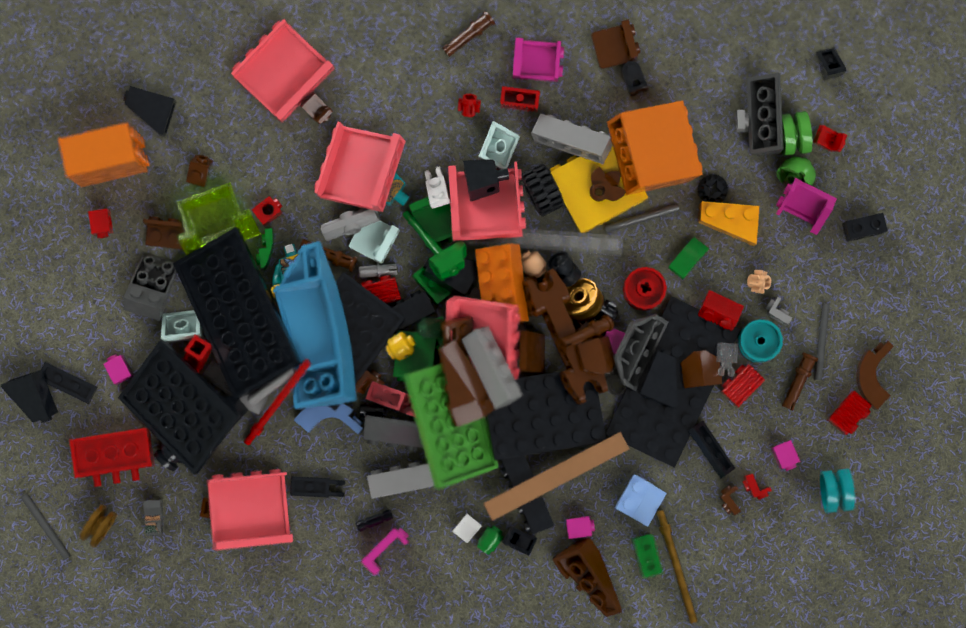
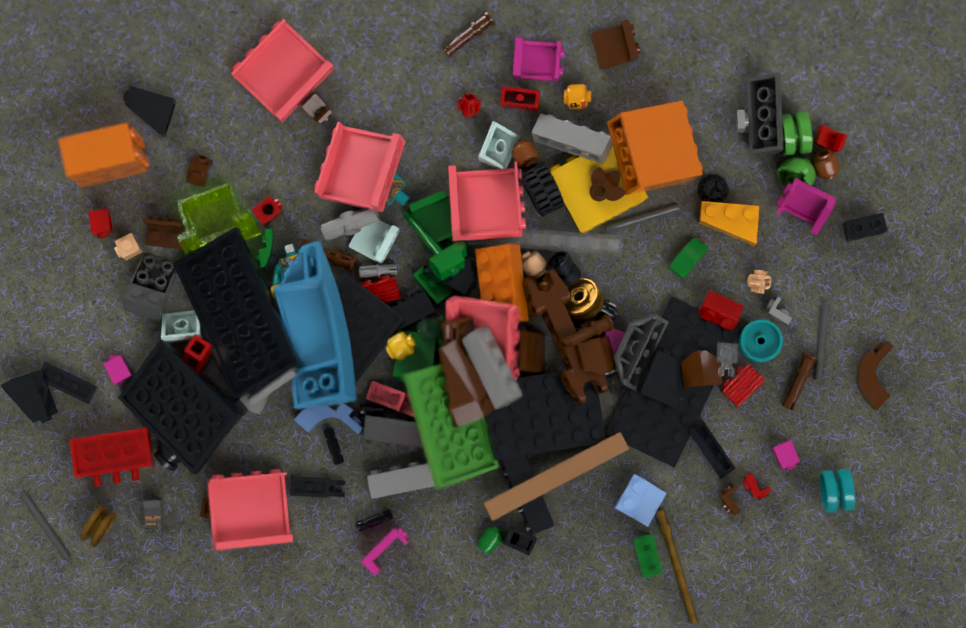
(128, 247): none -> light nougat brick
(258, 427): red bar -> none
(333, 446): none -> black axle
(366, 380): reddish brown bracket -> none
(437, 189): white hinge -> none
(467, 528): white panel -> none
(483, 178): black torso -> none
(525, 154): none -> dark orange head
(577, 96): none -> light orange head
(580, 527): dark pink brick -> none
(586, 567): reddish brown wedge -> none
(630, 72): black plate -> none
(652, 280): red wheel -> none
(826, 164): none -> dark orange head
(830, 64): black slope -> none
(849, 413): red brick -> none

